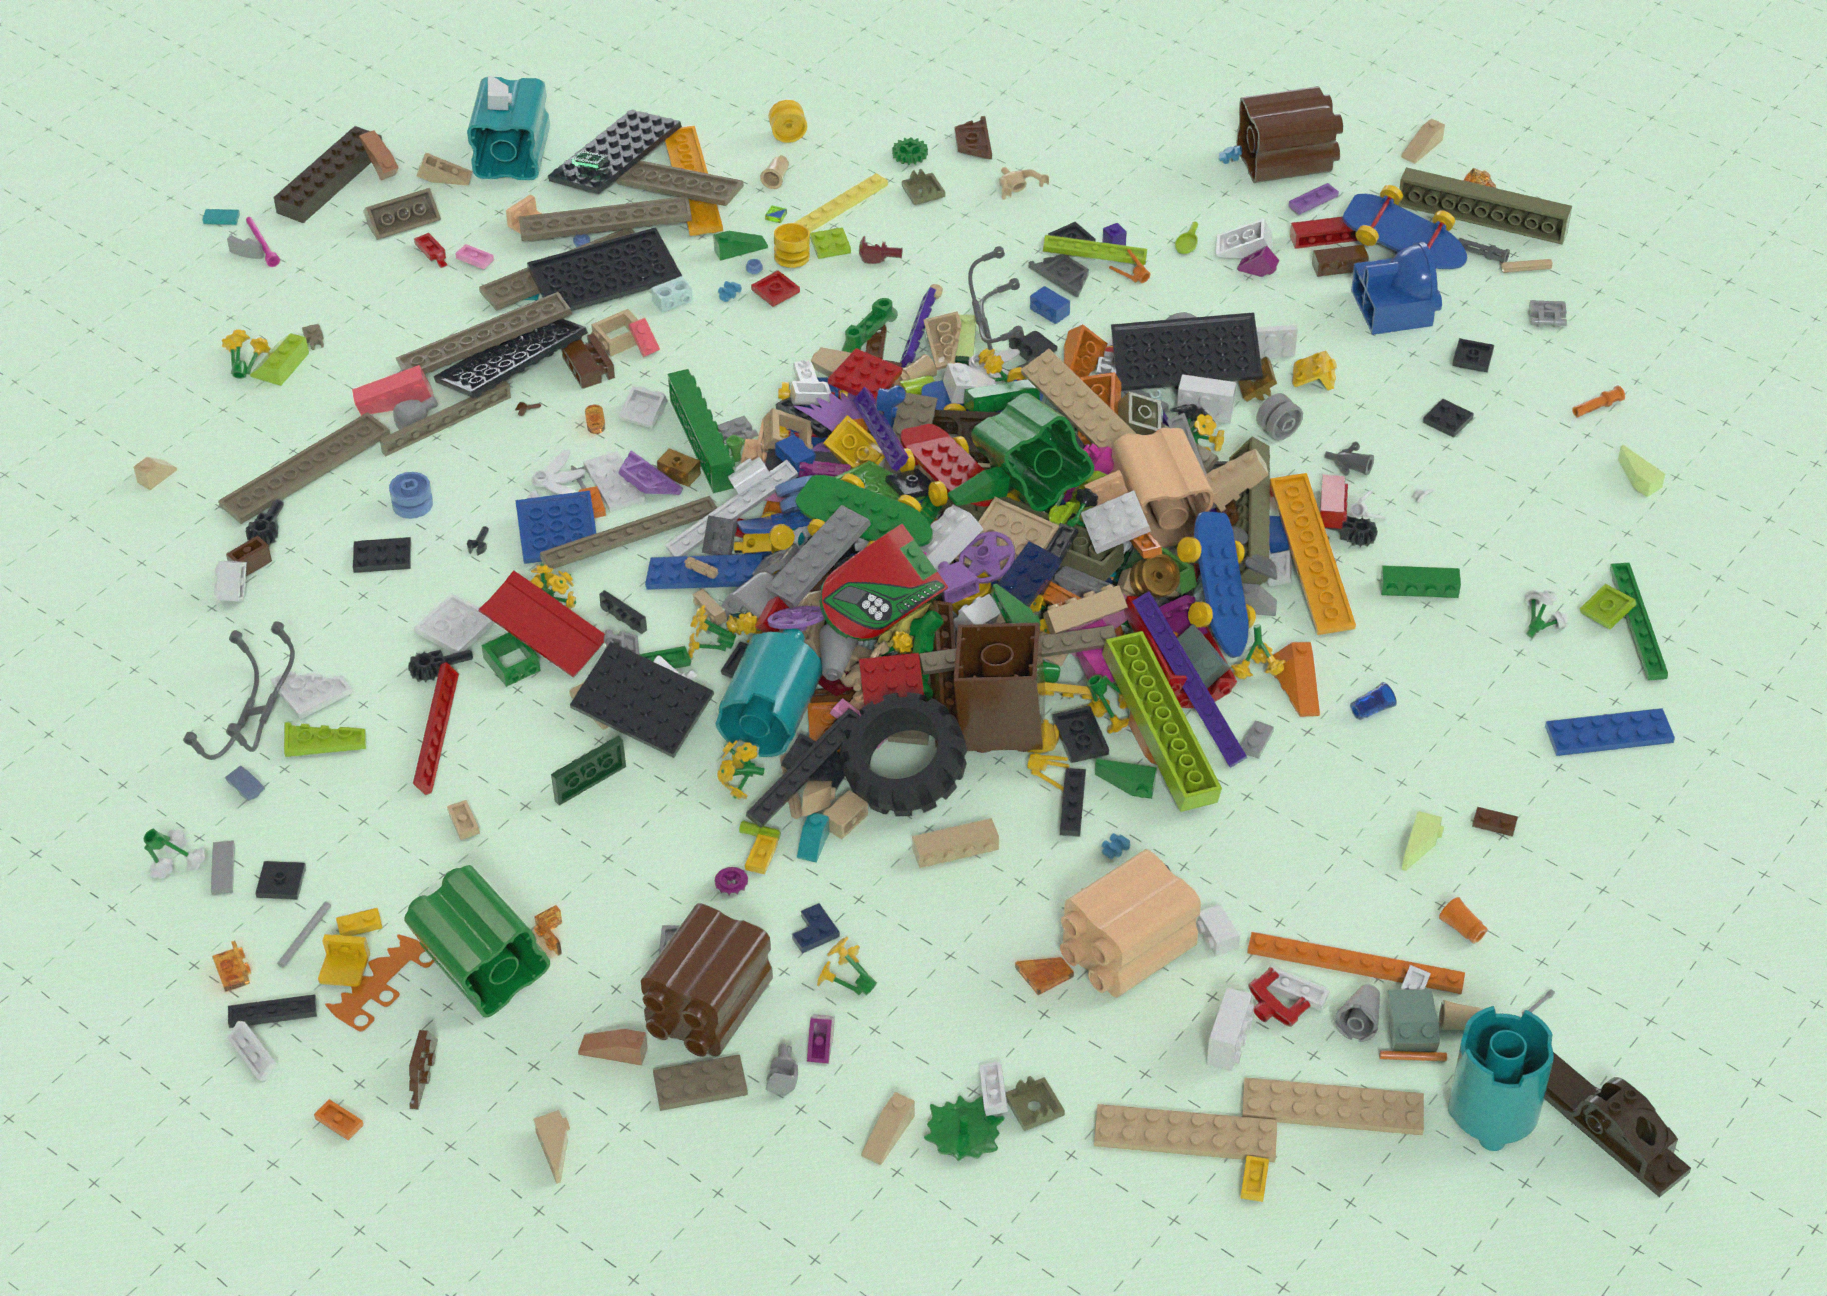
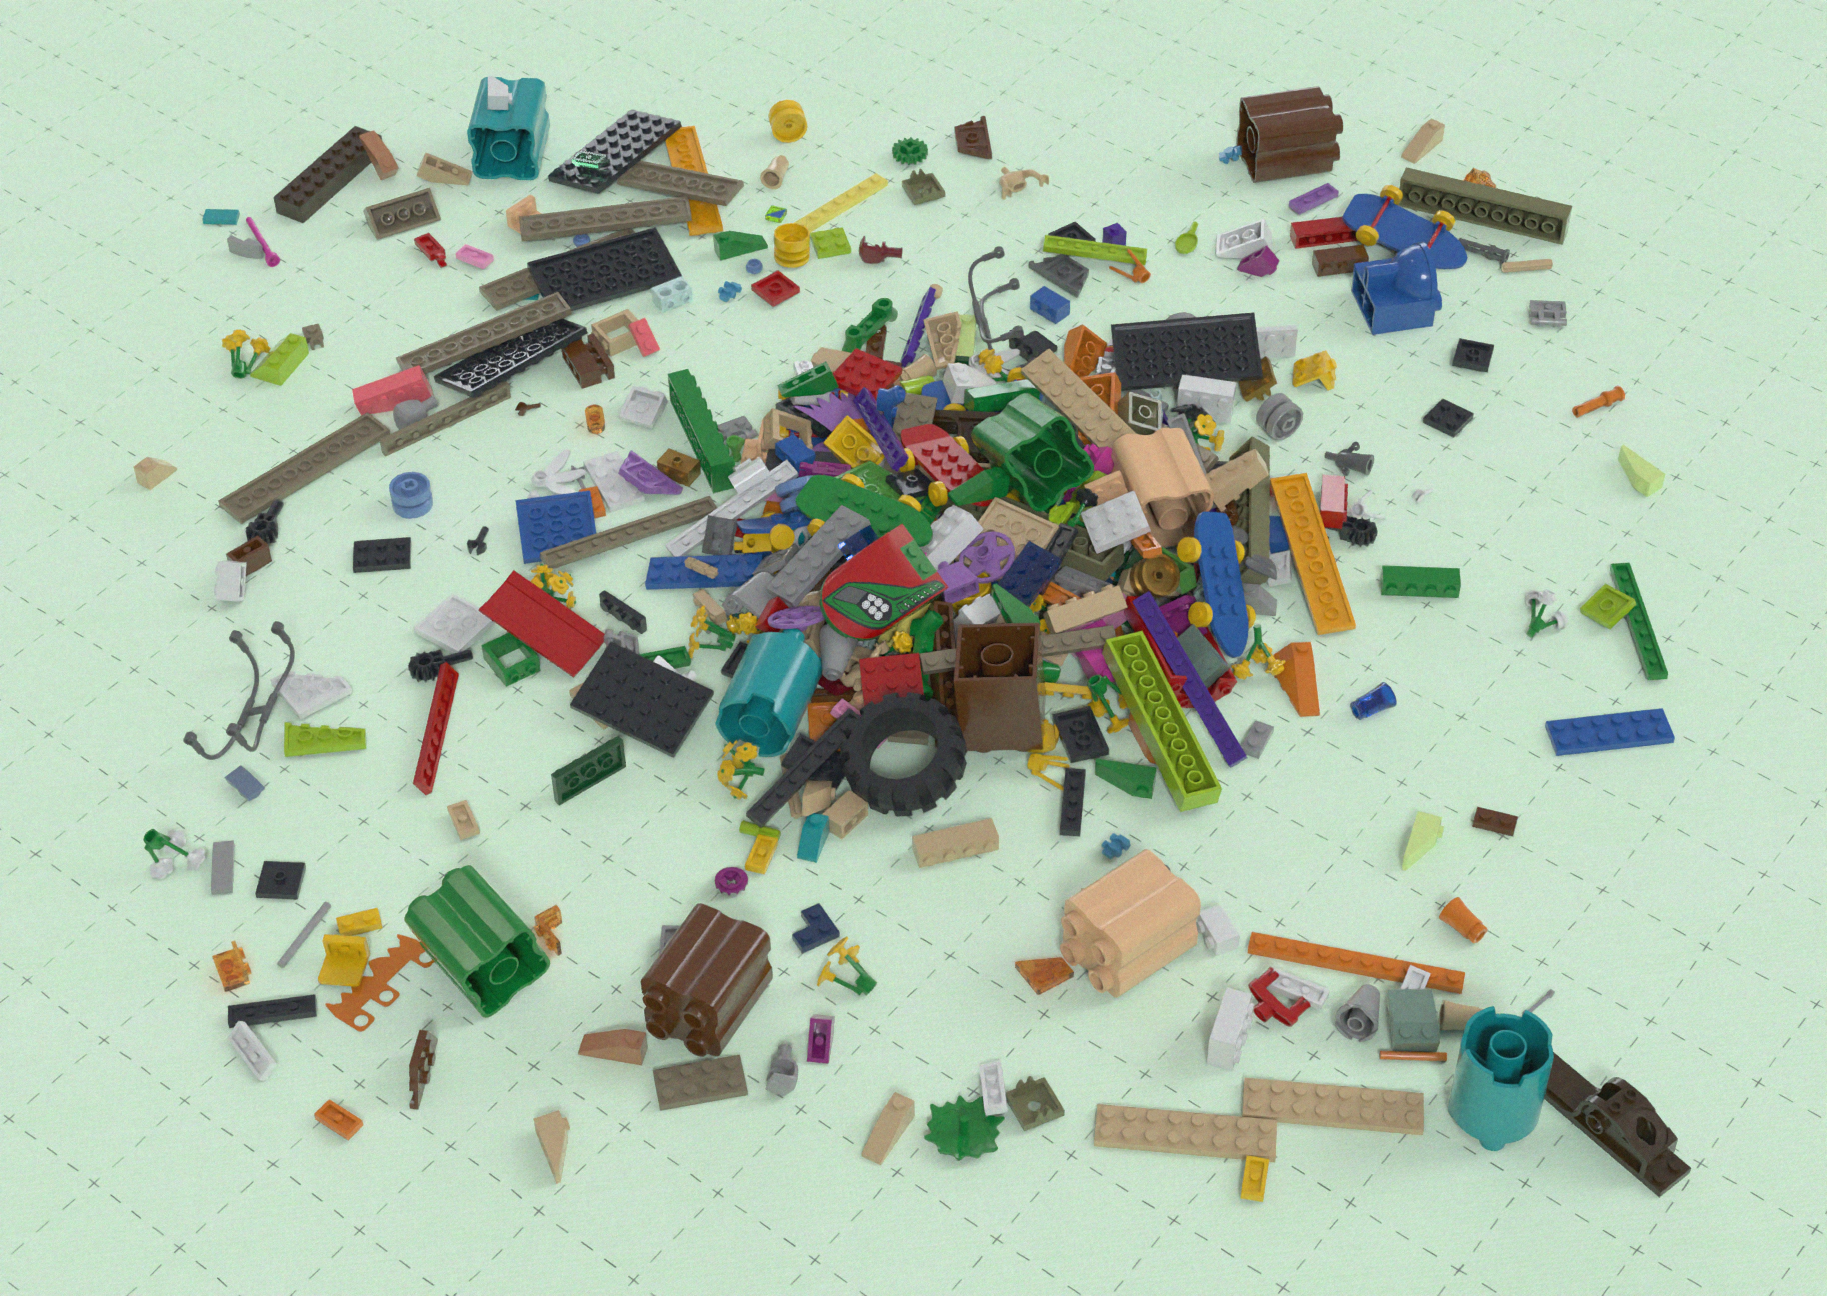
(809, 383): none -> green slope
(858, 542): none -> clear blue slope

